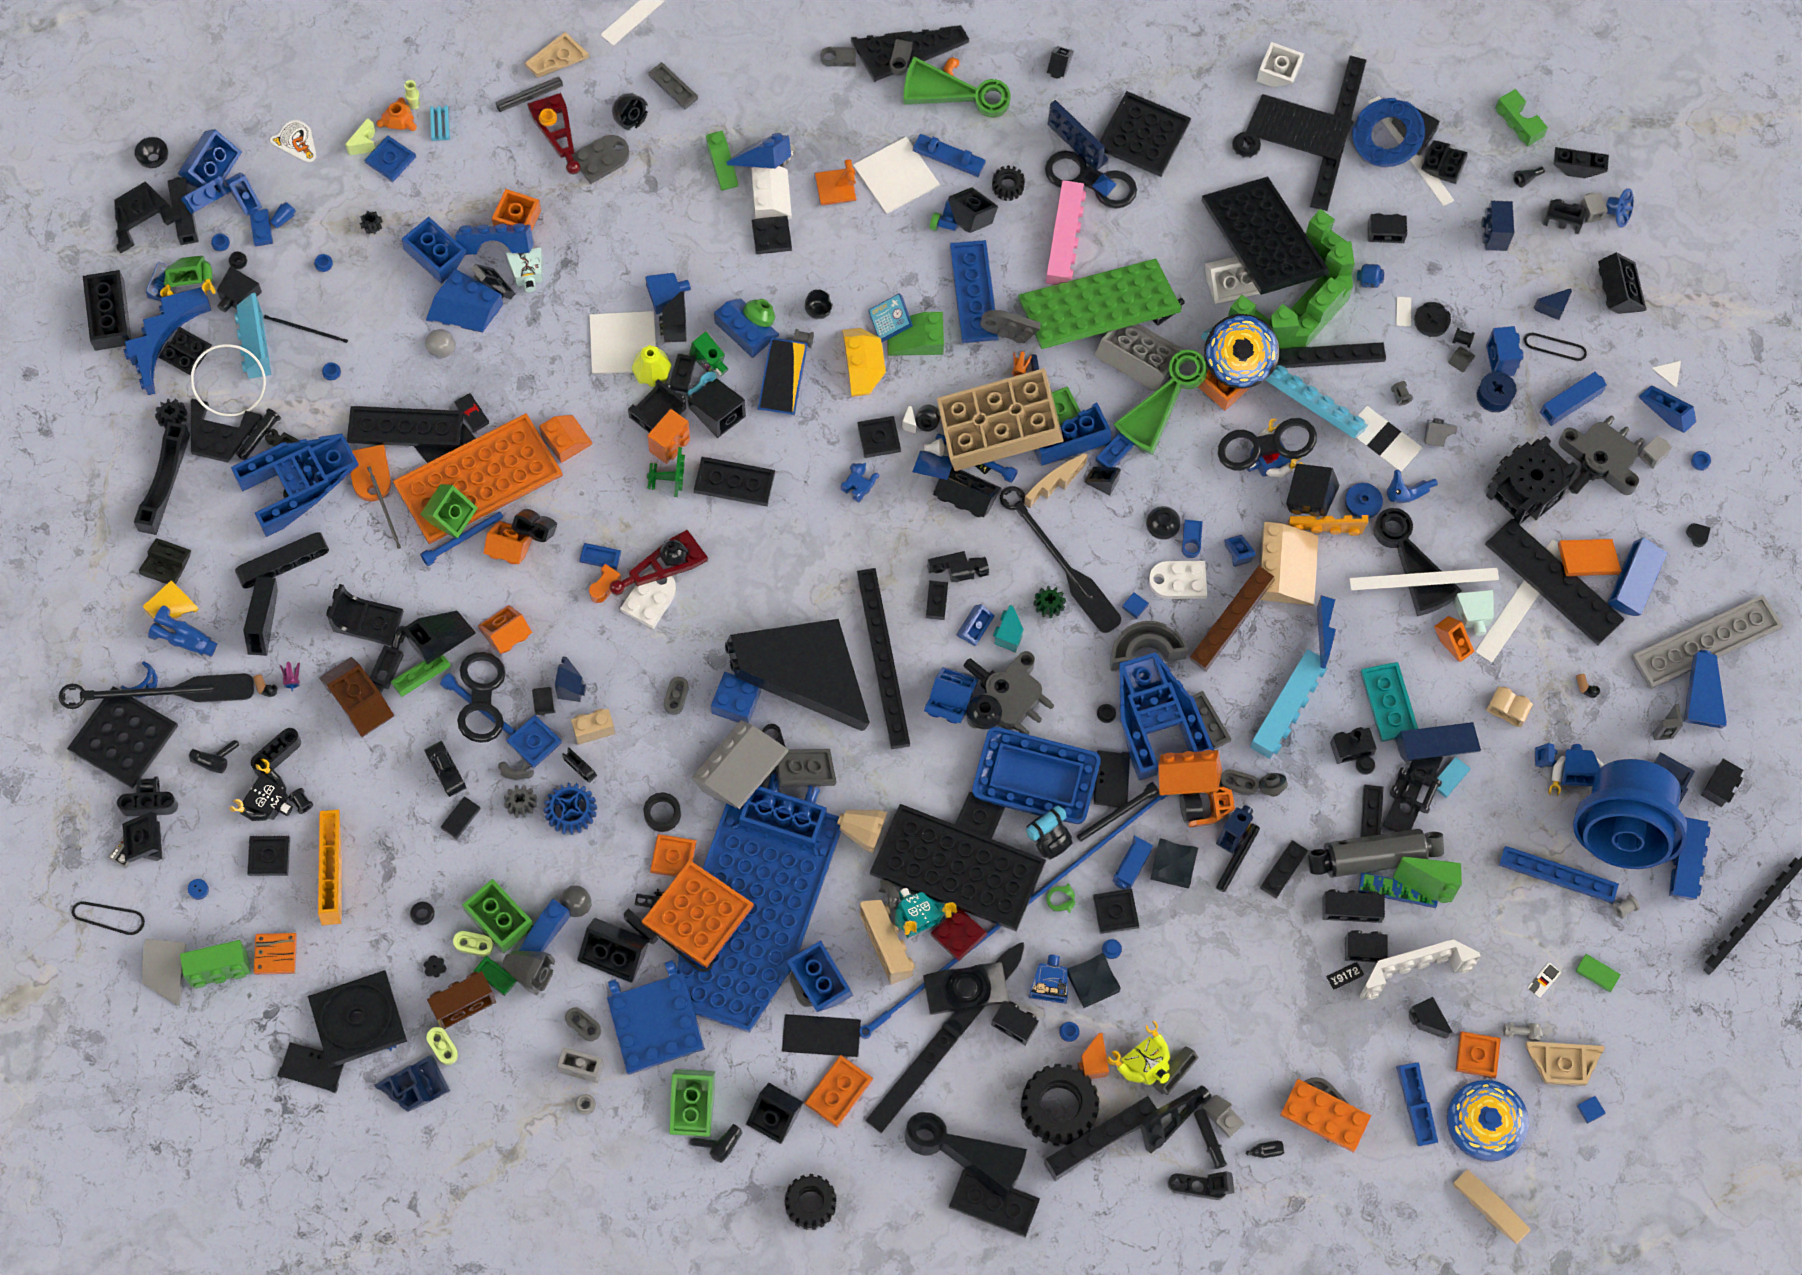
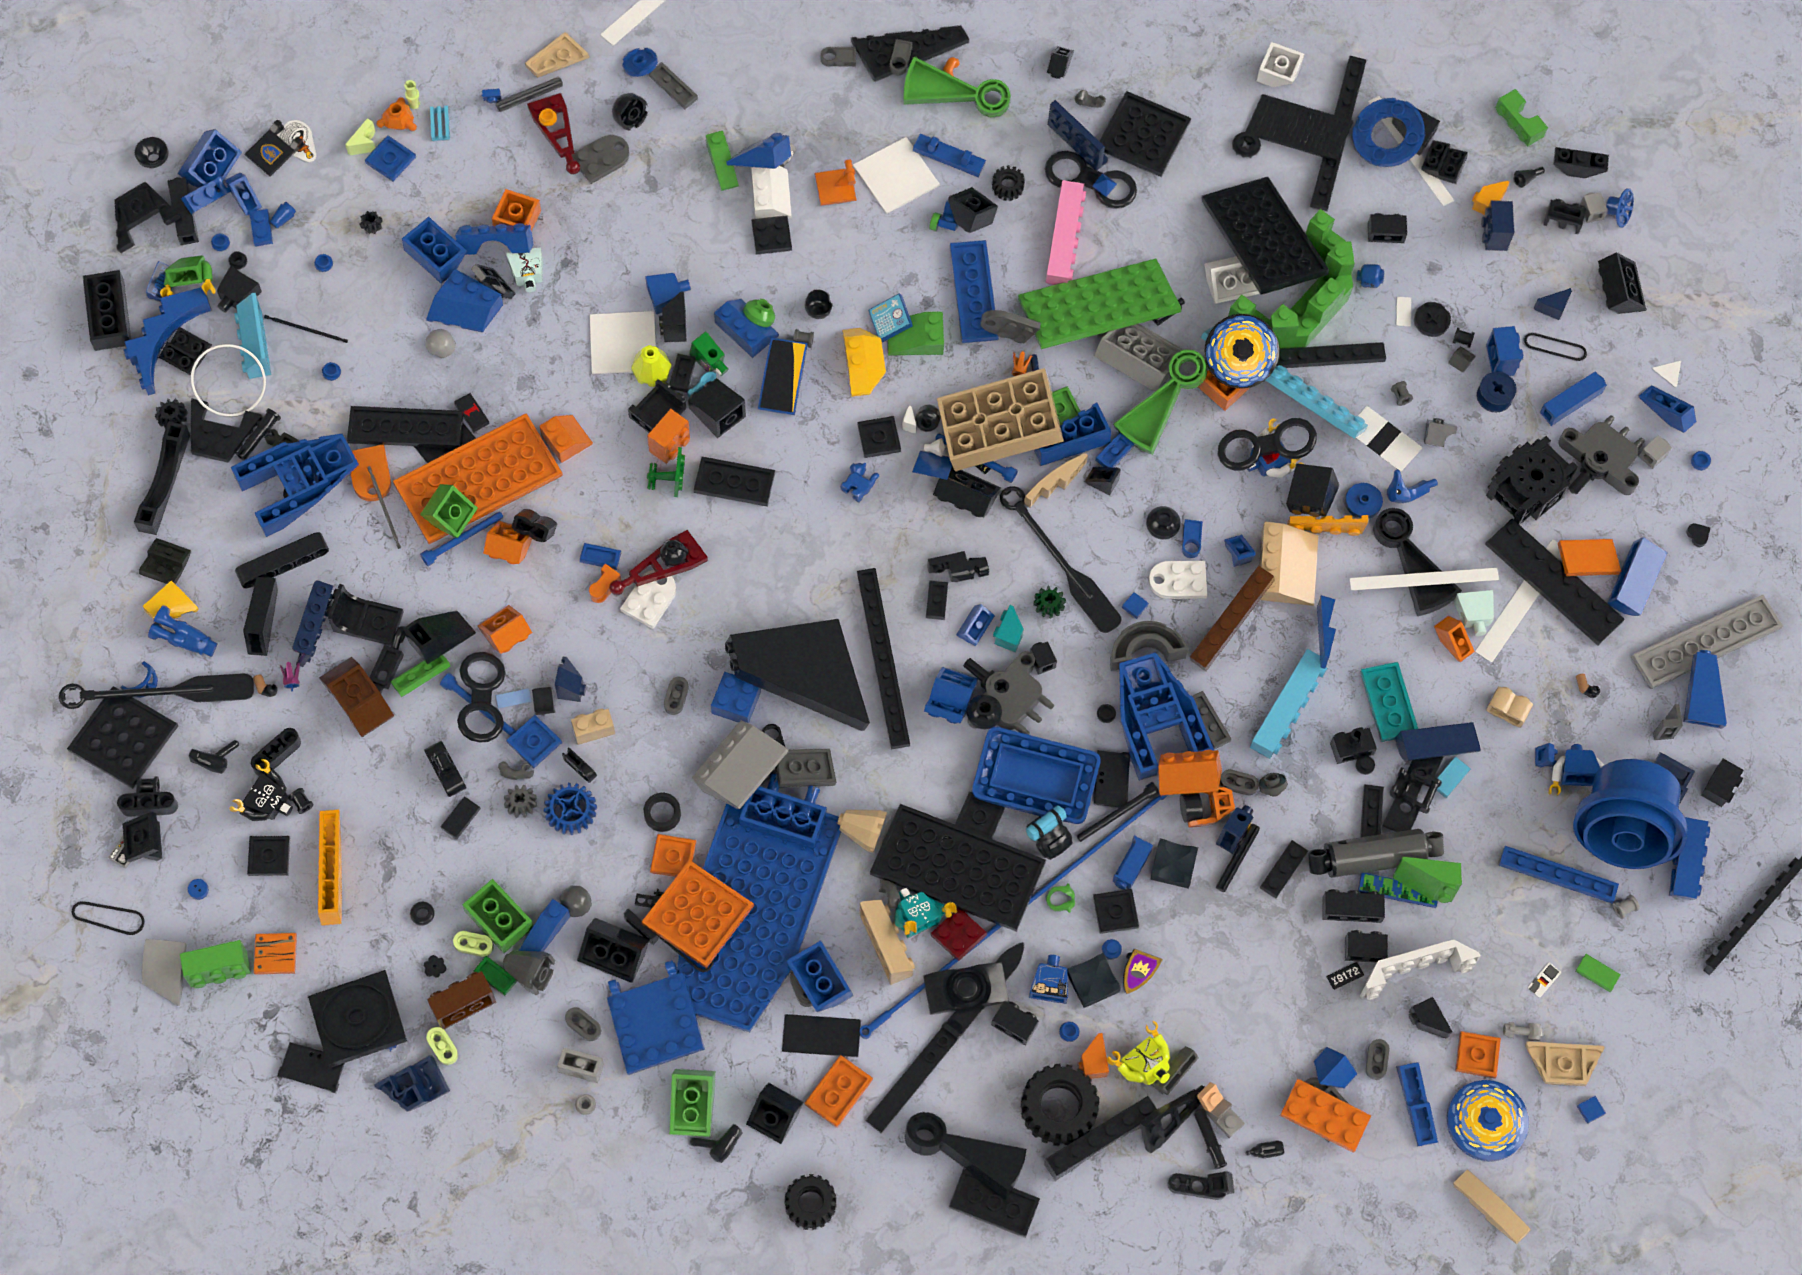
(271, 151): none -> black flag
(312, 620): none -> dark blue bracket
(491, 95): none -> blue plate
(513, 698): none -> light blue sticker
(640, 62): none -> blue plate
(1044, 657): none -> black brick
(1085, 99): none -> dark grey piece
(1139, 969): none -> shield
(1210, 1097): none -> light nougat plate
(1334, 1068): none -> blue slope
(1377, 1060): none -> dark grey plate
(1489, 193): none -> light orange slope

